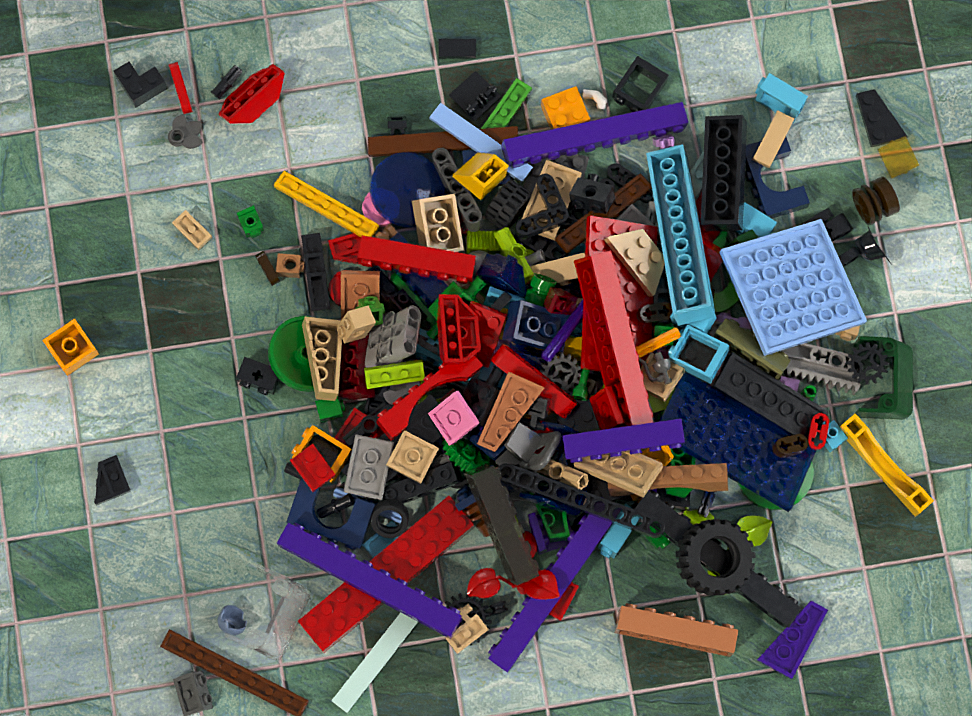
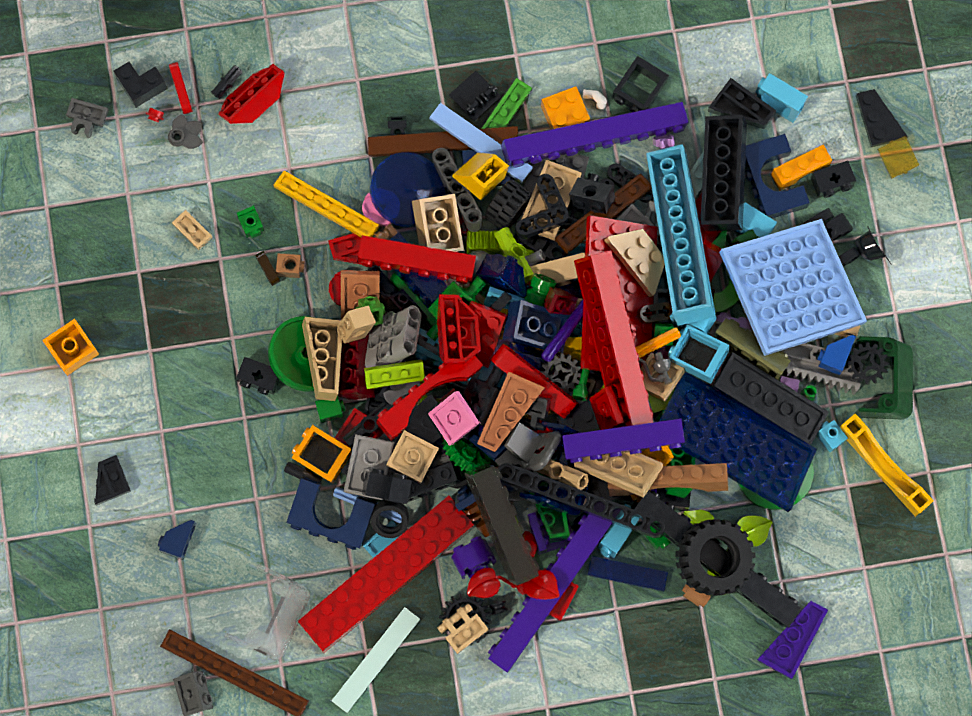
(86, 116): none -> dark grey plate
(155, 115): none -> red plate
(177, 540): none -> dark blue slope
(231, 620): sand blue hair -> none
(312, 467): red plate -> none
(315, 272): black slope -> none
(336, 506): black axle -> none
(369, 580): dark purple brick -> none
(387, 487): none -> black brick
(457, 48): black tile -> none
(472, 557): none -> dark purple brick
(627, 573): none -> clear blue tile
(676, 631): nougat brick -> none
(695, 597): none -> medium nougat brick
(706, 503): black axle -> none
(738, 100): none -> black wedge
(773, 139): tan tile -> none
(791, 448): dark brown beam -> none
(793, 170): none -> light orange arch
(823, 431): red beam -> none
(835, 355): none -> blue slope
(841, 172): none -> black brick
(875, 200): dark brown wheel -> none

